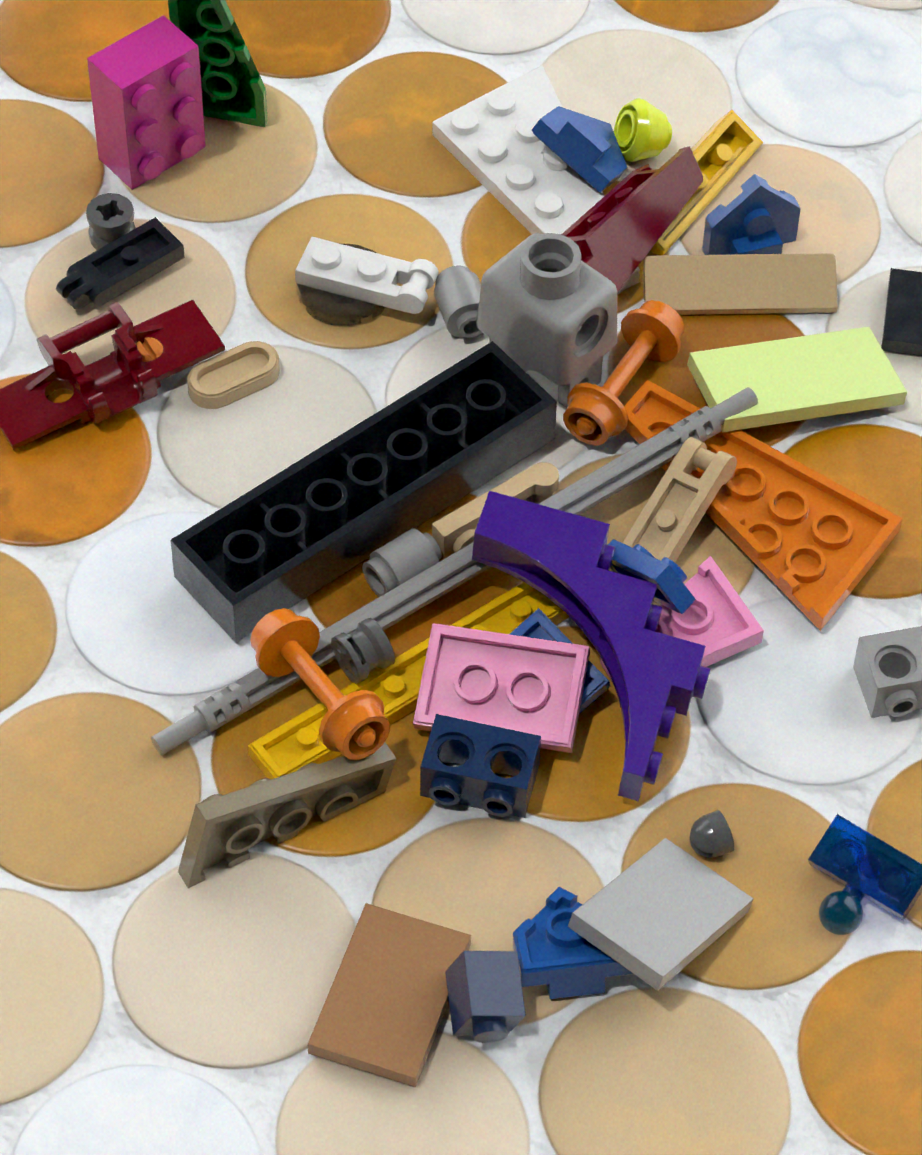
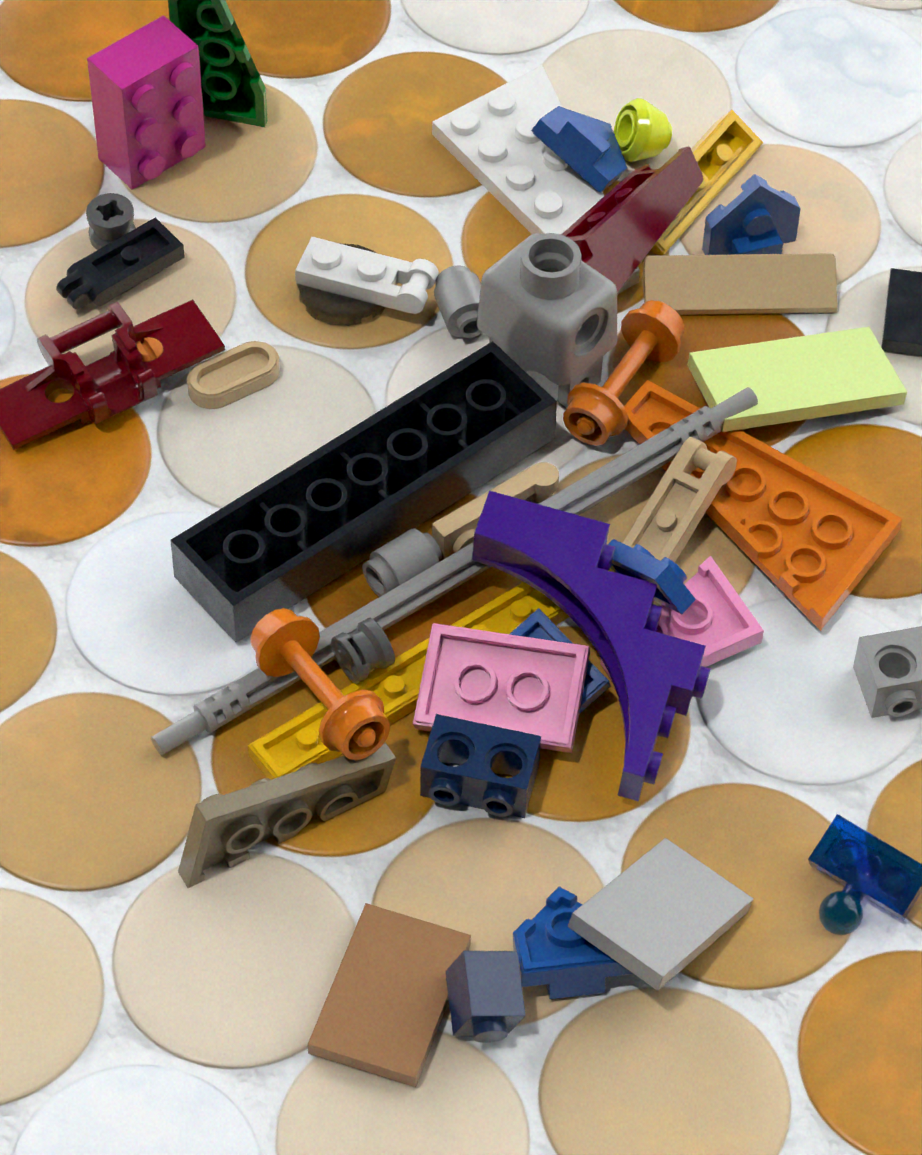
(711, 835): dark grey hinge -> none

